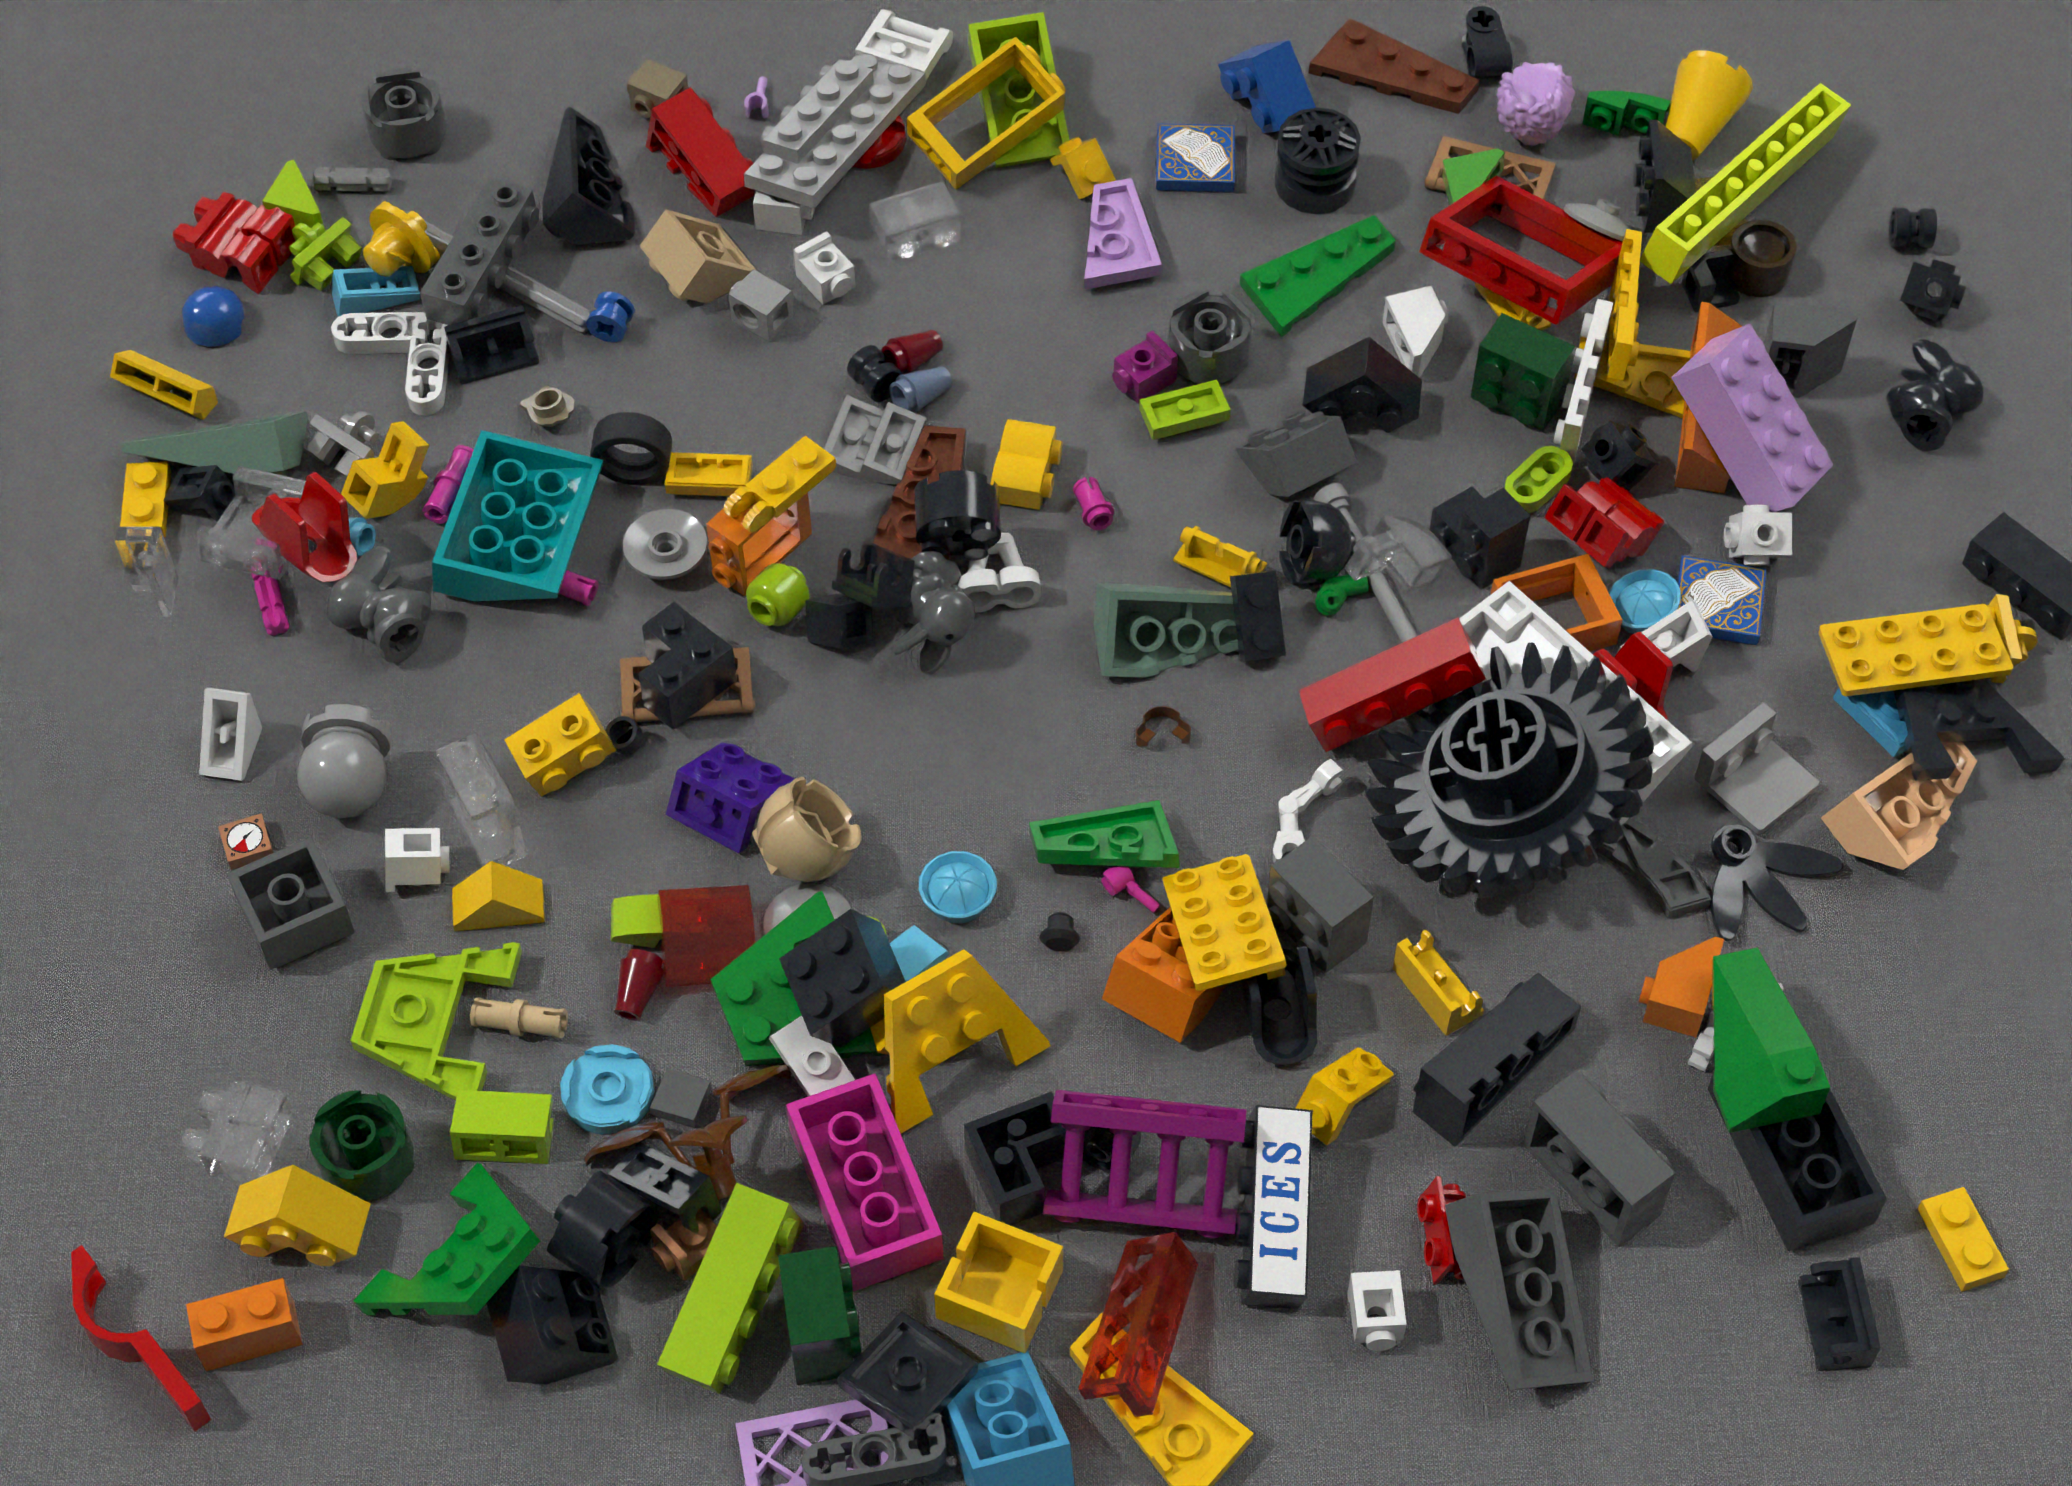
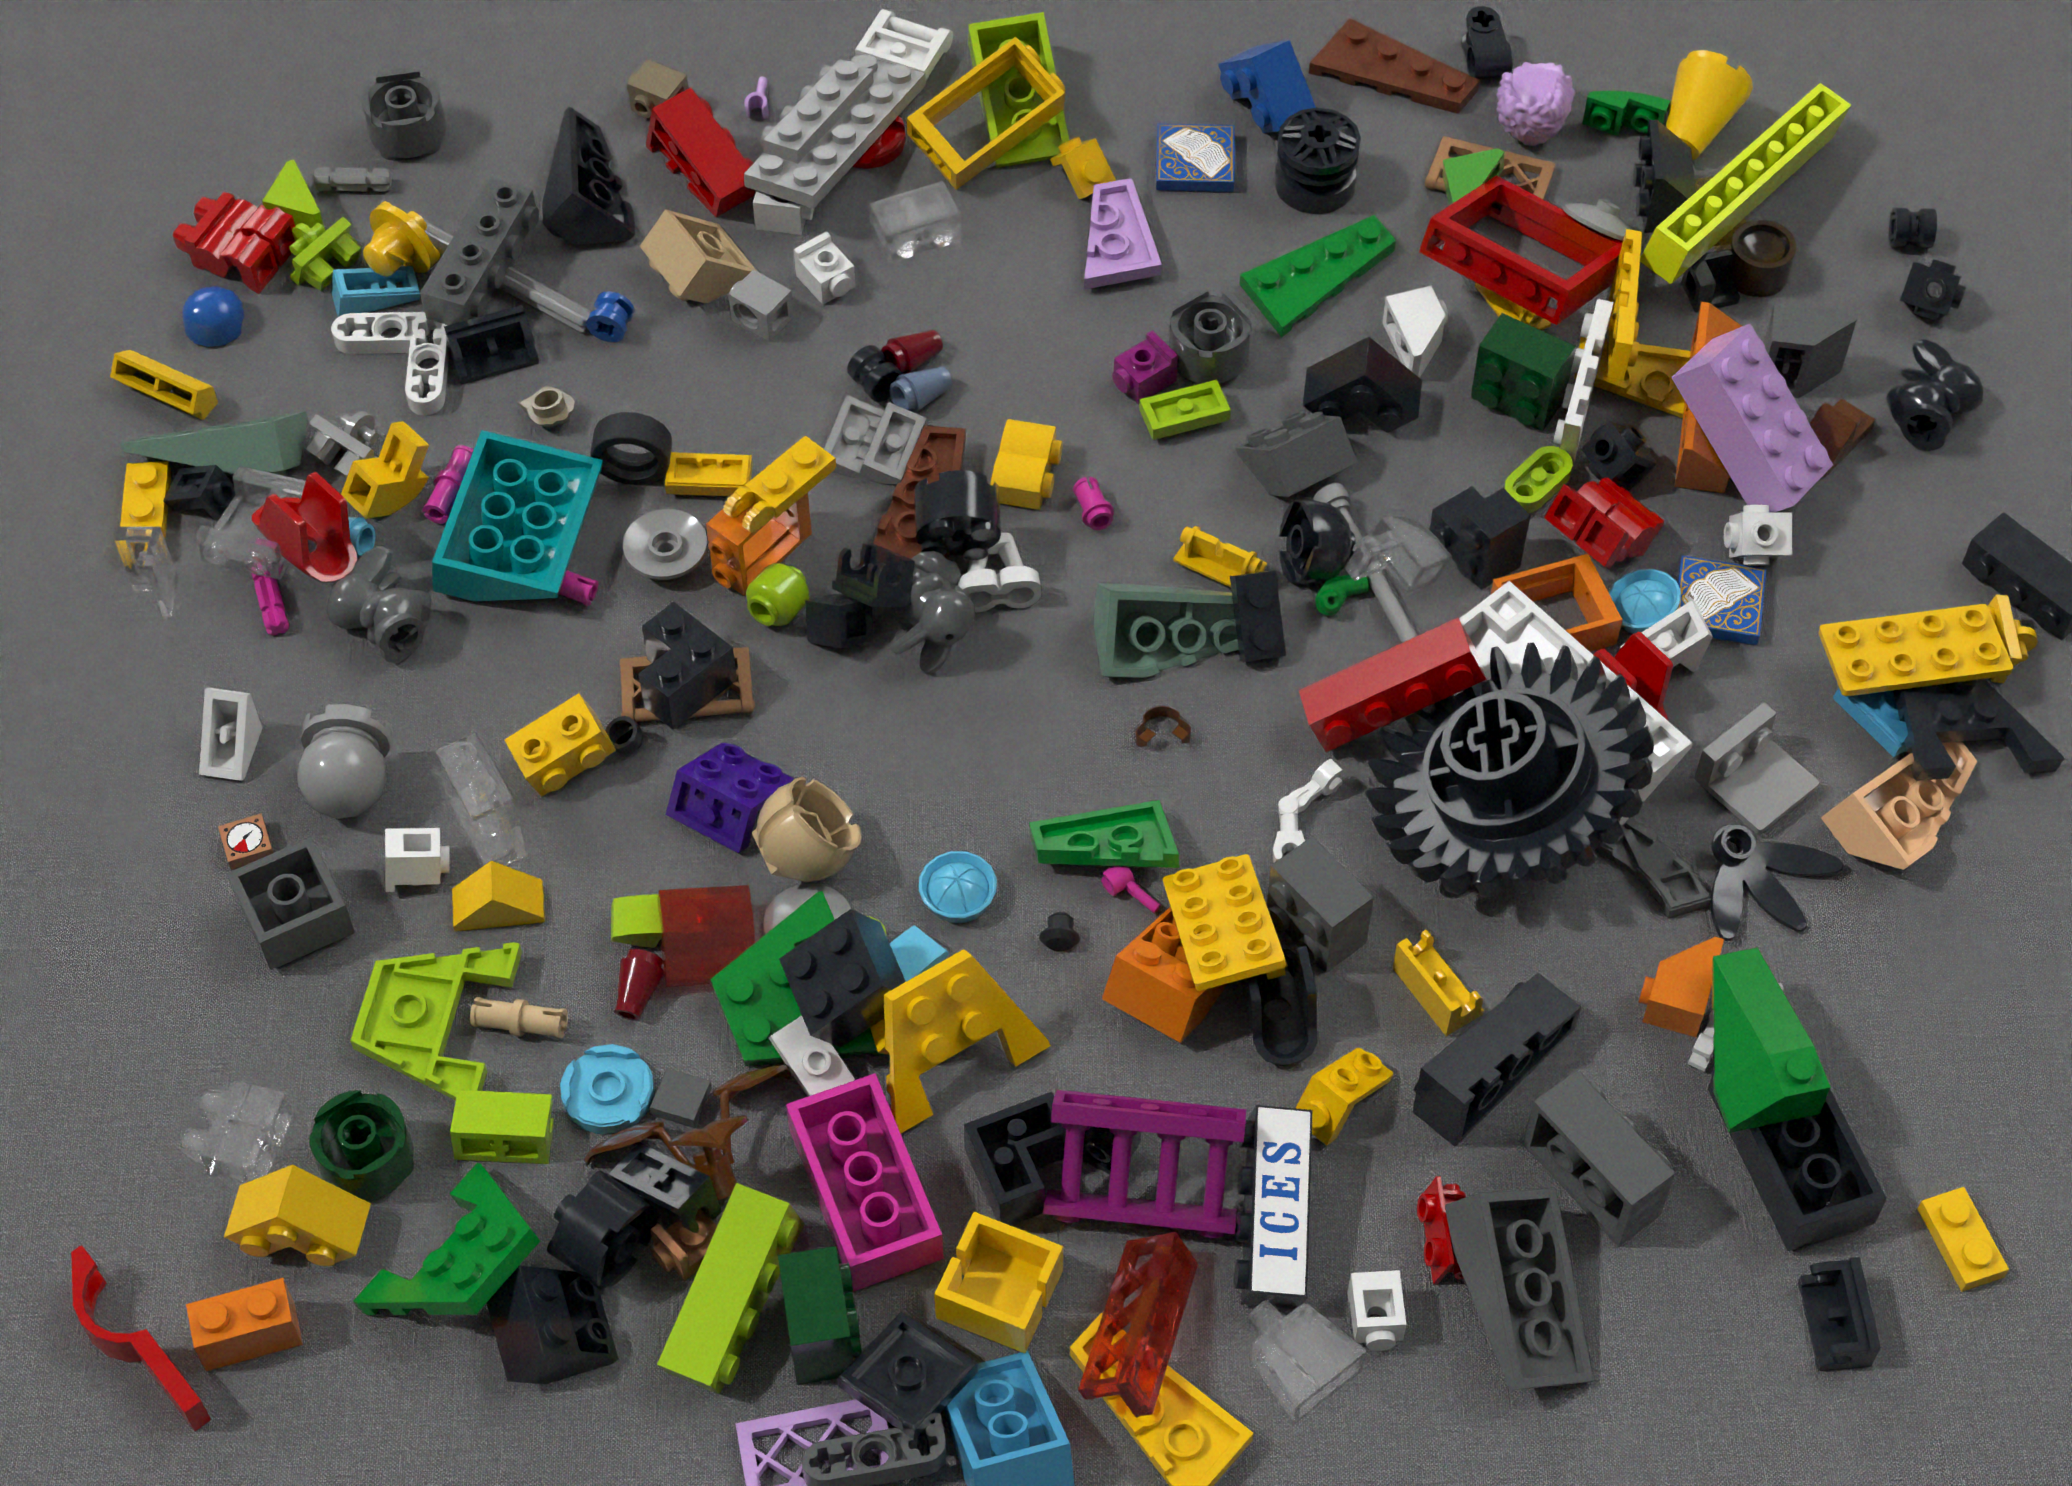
(1302, 1357): none -> clear torso
(1840, 429): none -> reddish brown slope

